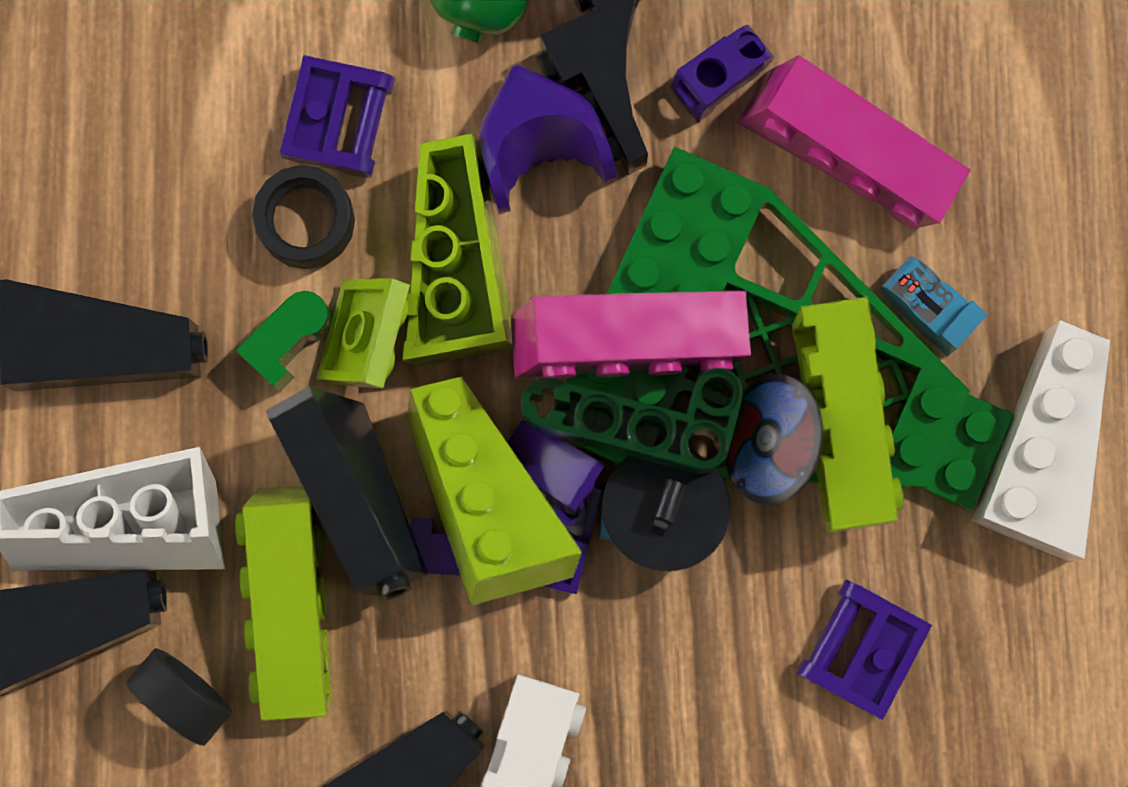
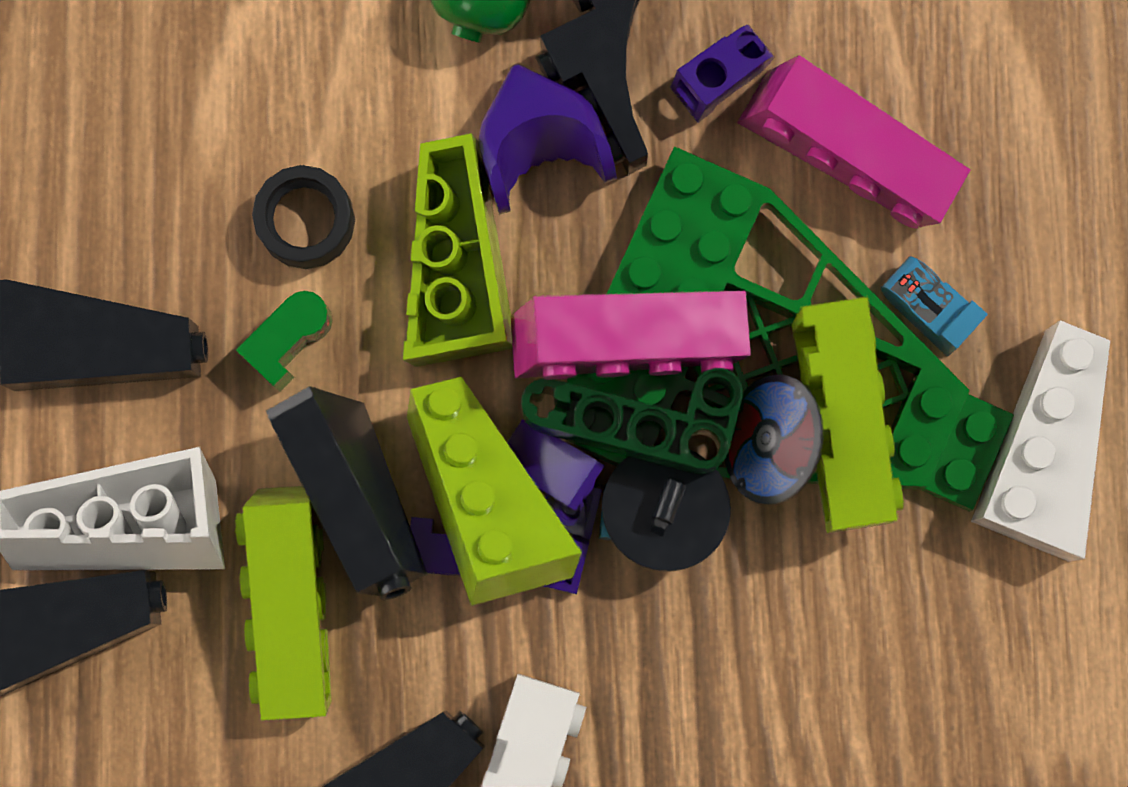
(179, 697): black tyre -> none
(320, 111): dark purple plate -> none
(364, 332): lime plate -> none
(880, 657): dark purple plate -> none

